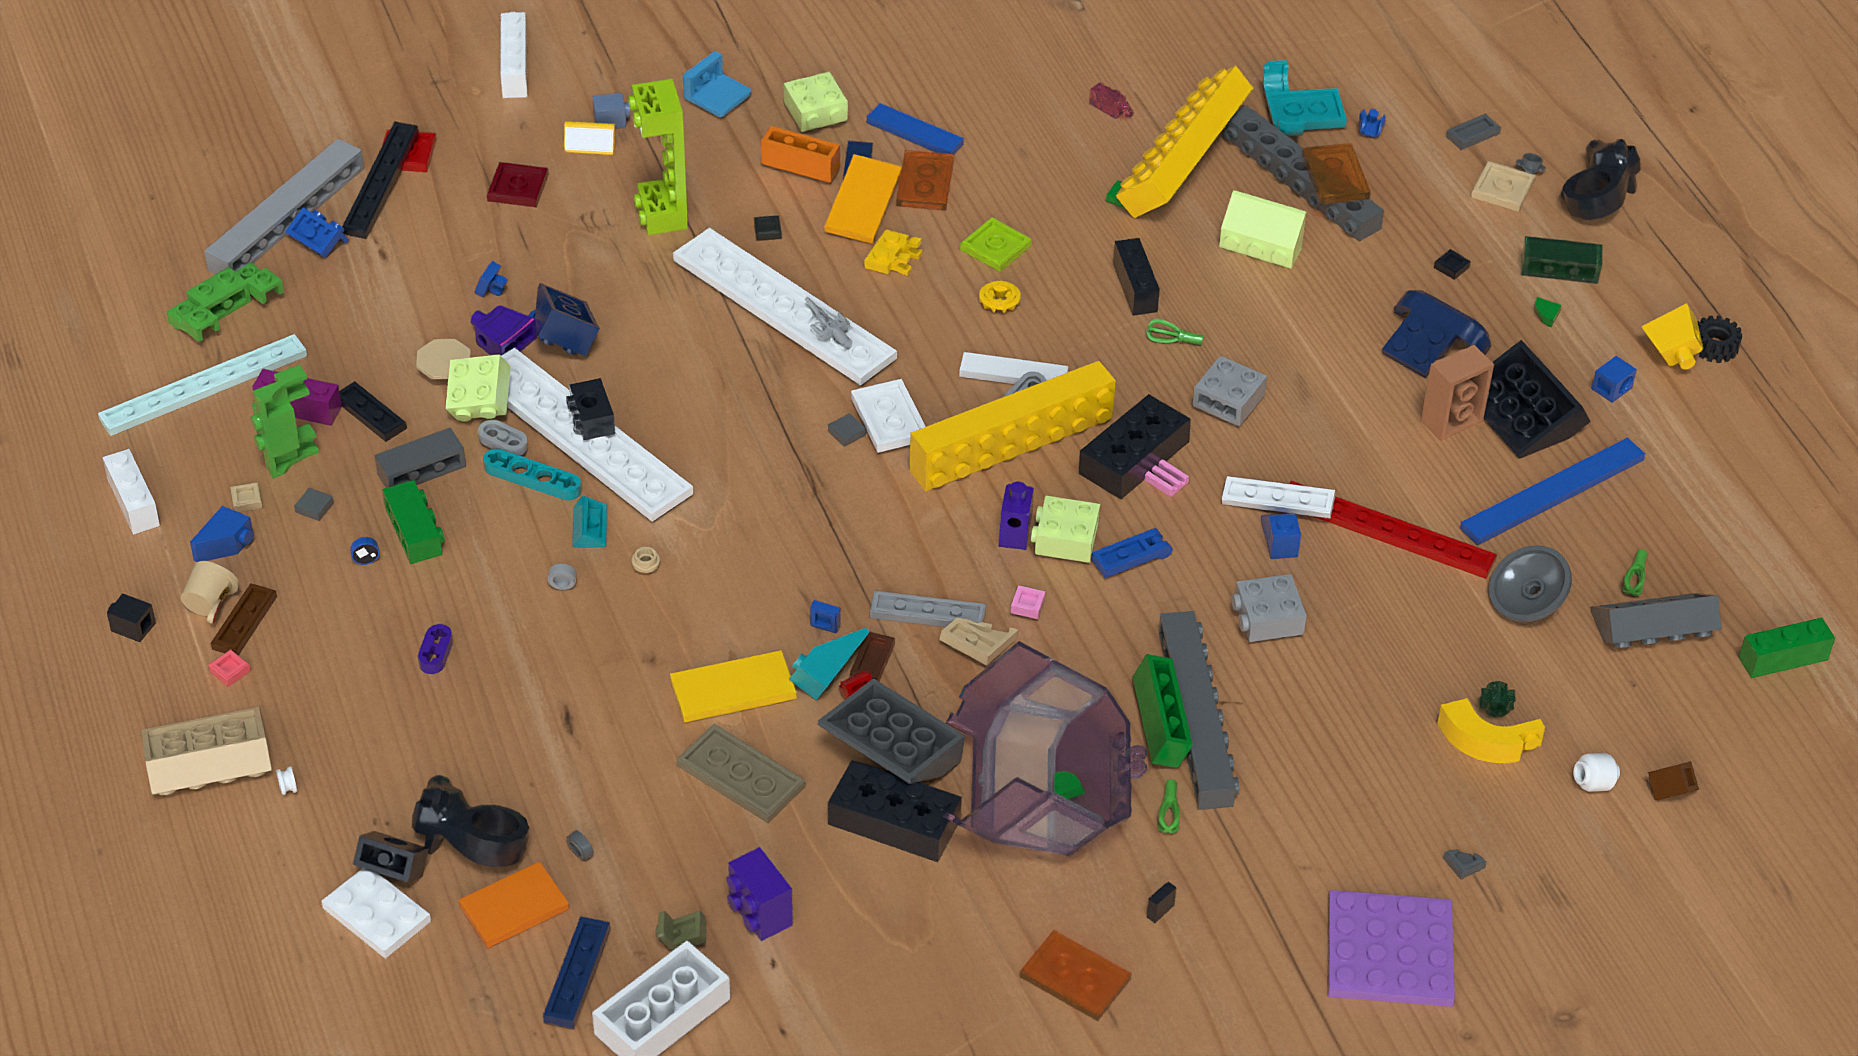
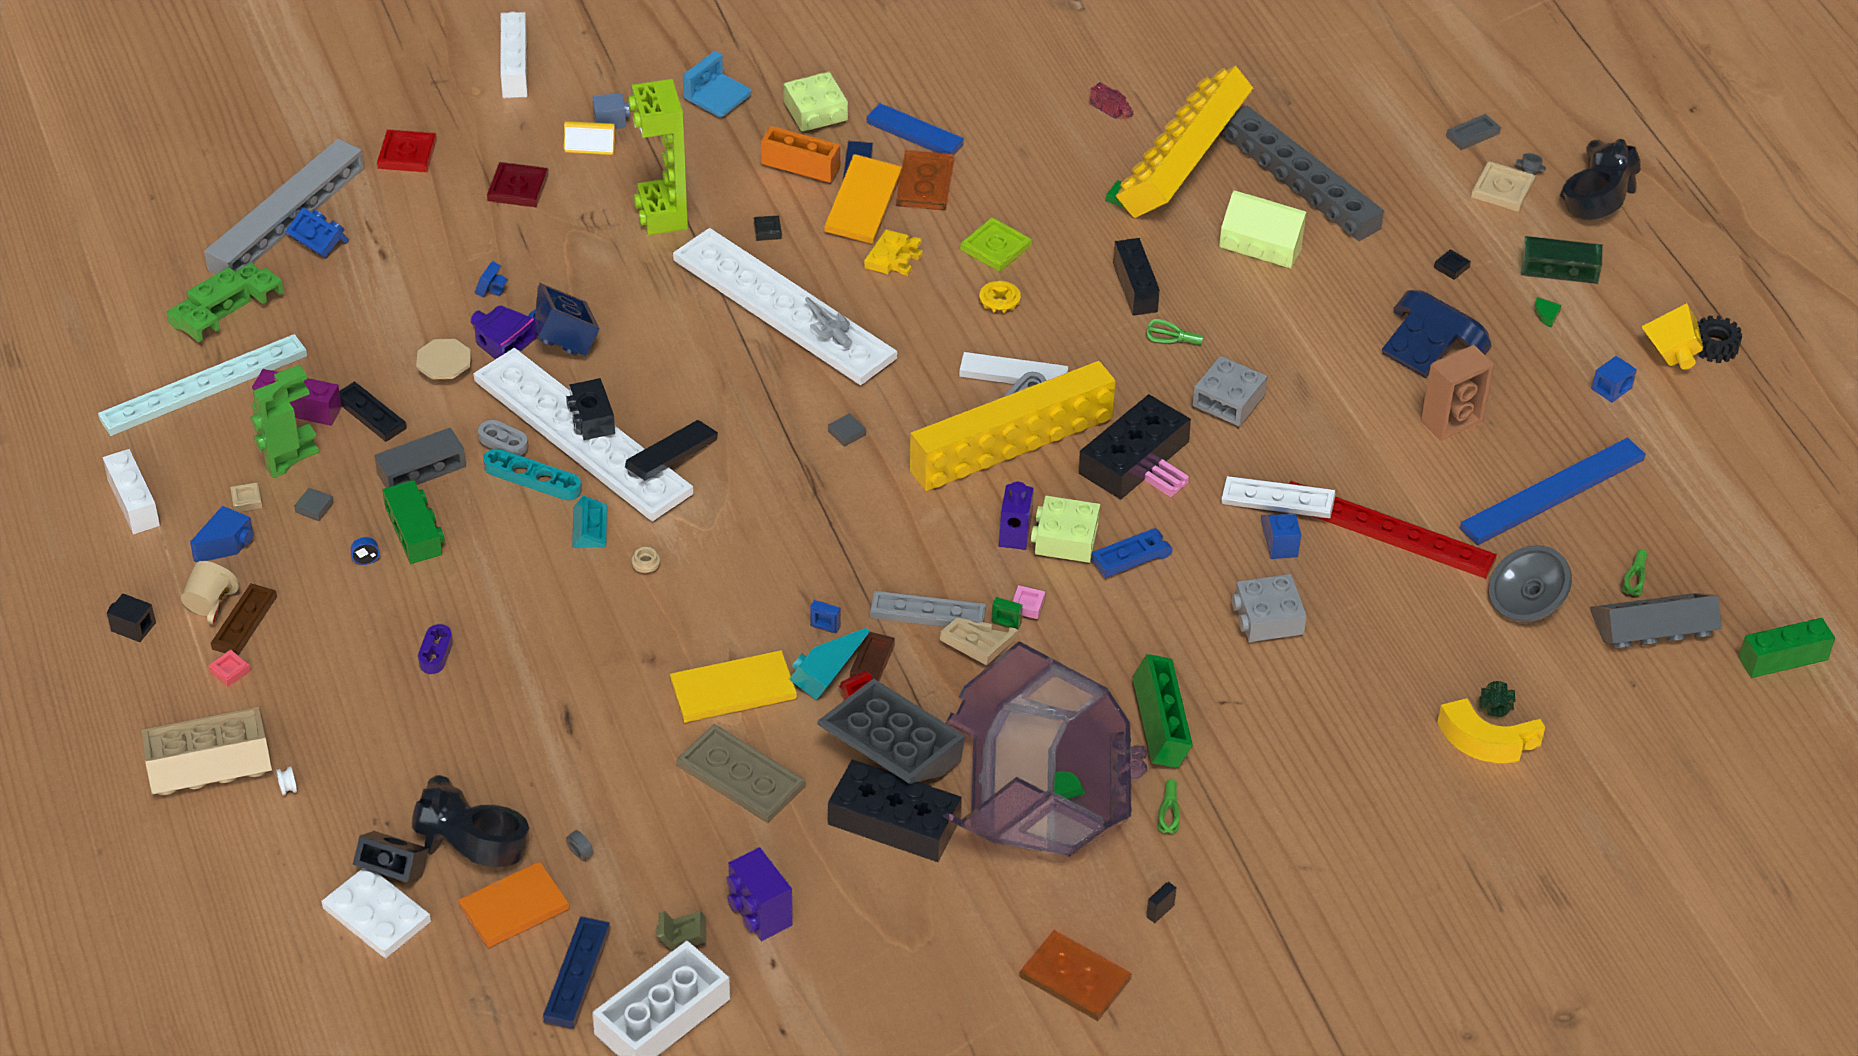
(380, 180): black tile -> none
(478, 387): yellowish green brick -> none
(562, 576): light grey tile -> none
(671, 450): none -> black tile
(887, 414): white plate -> none
(1007, 613): none -> green tile
(1208, 758): dark grey brick -> none
(1300, 109): teal piece -> none
(1336, 173): clear orange tile -> none
(1369, 124): blue arm -> none
(1390, 948): medium lavender plate -> none
(1464, 863): dark grey tile -> none
(1530, 404): black slope -> none
(1596, 772): white head -> none
(1673, 781): reddish brown panel -> none

